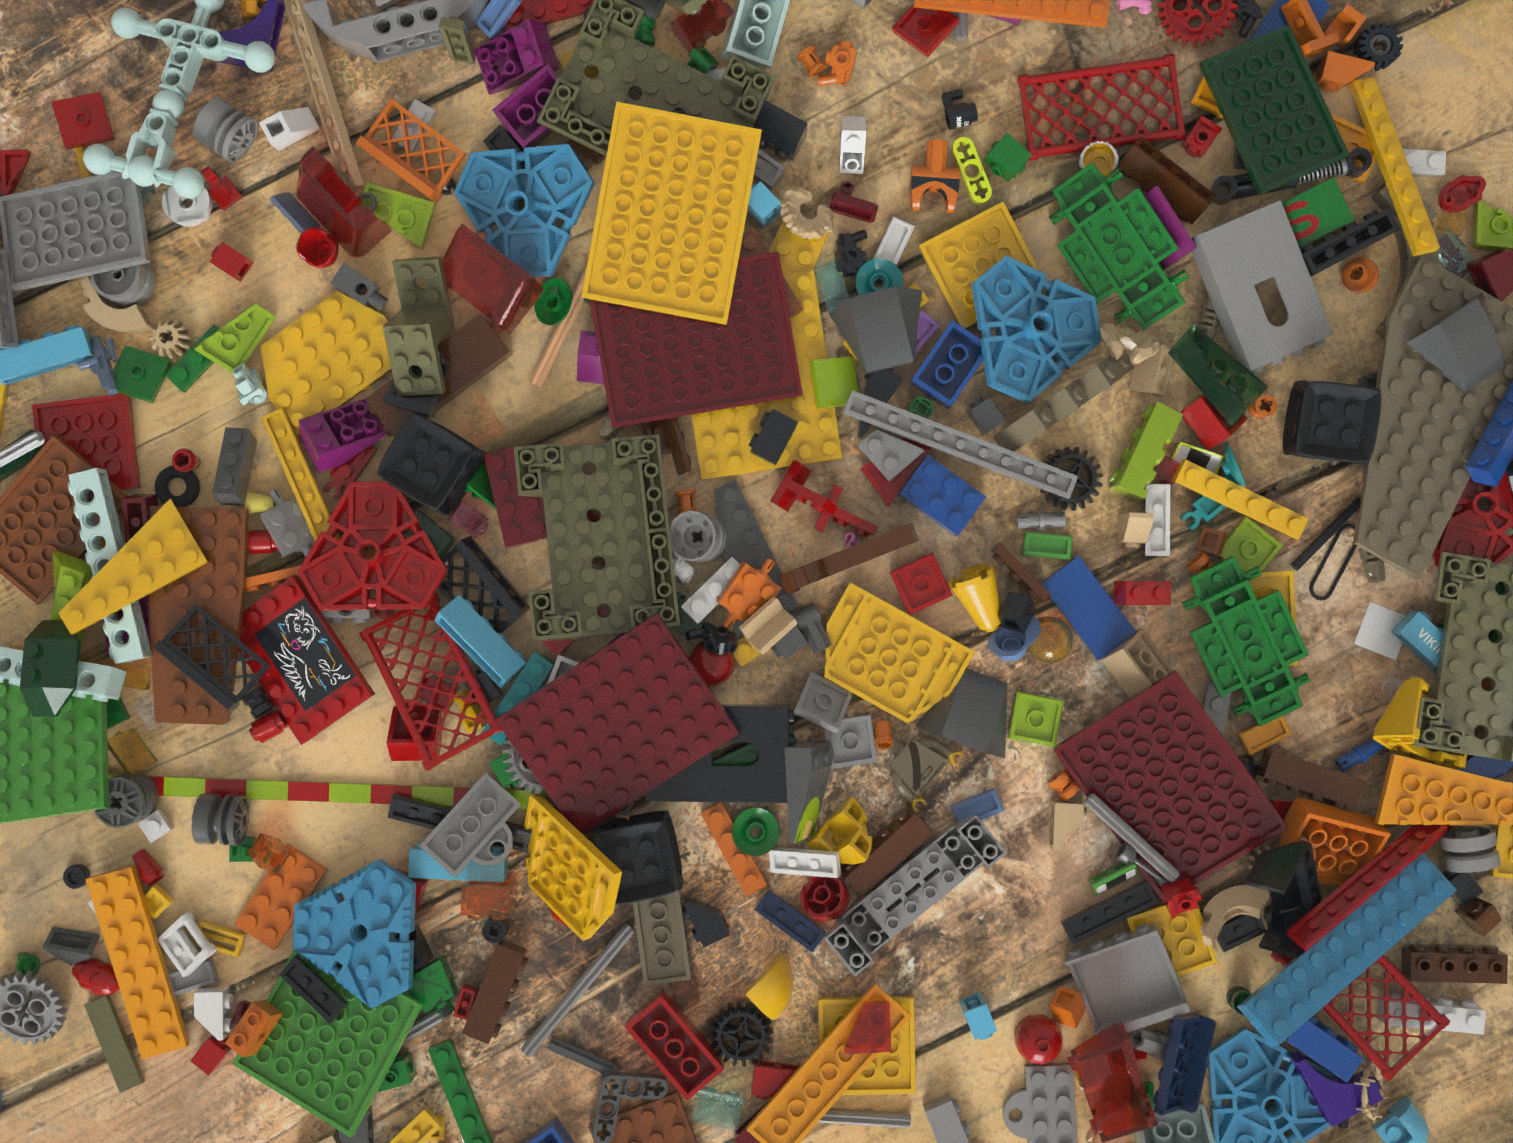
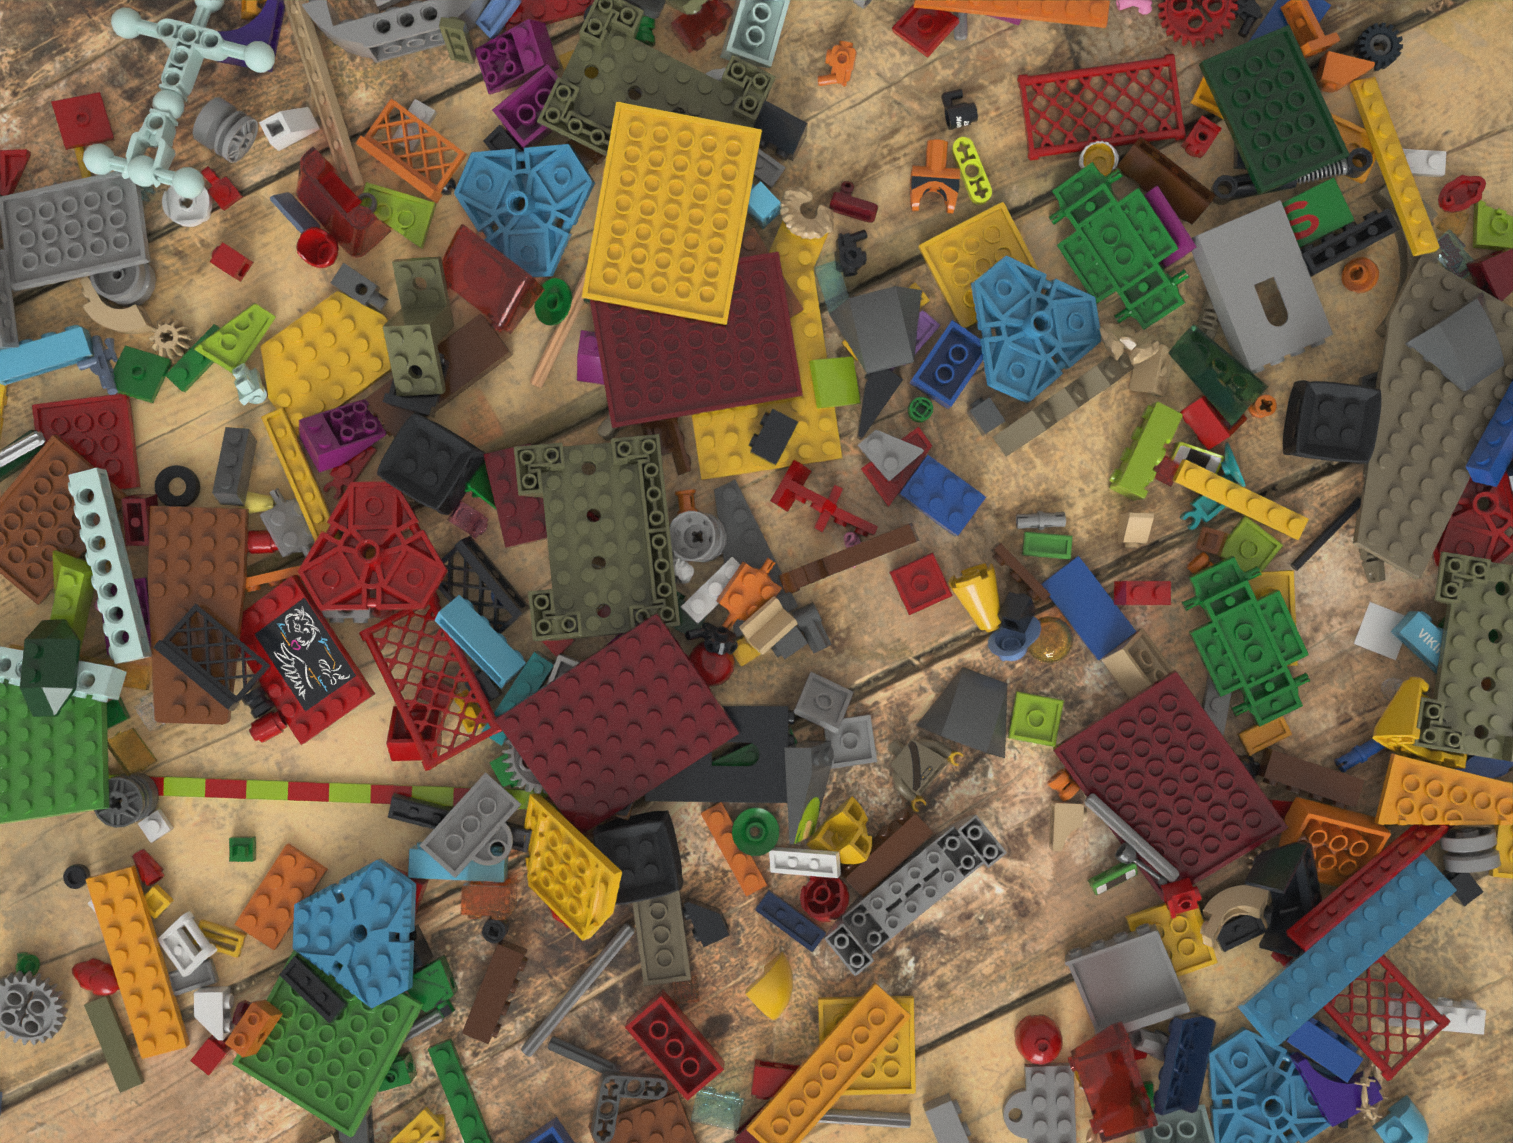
(70, 945): dark grey slope -> none
(147, 562): yellow wing -> none
(185, 460): red cone -> none
(220, 819): dark grey wheel -> none
(269, 853): clear orange brick -> none
(439, 536): clear green piece -> none
(465, 1001): red piece -> none
(703, 59): green tile -> none
(733, 1029): black gear -> none
(811, 61): orange bush -> none
(852, 144): white slope -> none
(871, 1030): clear red wing -> none
(875, 270): teal dish -> none
(883, 735): orange piece -> none
(890, 656): yellow plate -> none
(894, 240): white tile -> none
(960, 444): light grey plate -> none
(978, 1016): medium azure brick -> none
(982, 804): medium blue tile -> none
(1007, 158): green head -> none
(1067, 1007): orange panel -> none
(1080, 483): black gear -> none
(1109, 912): black plate -> none
(1158, 502): white plate -> none
(1233, 994): dark green wheel -> none
(1324, 561): black piece -> none
(1345, 24): orange panel -> none
(1454, 964): reddish brown brick -> none
(1479, 916): reddish brown slope -> none

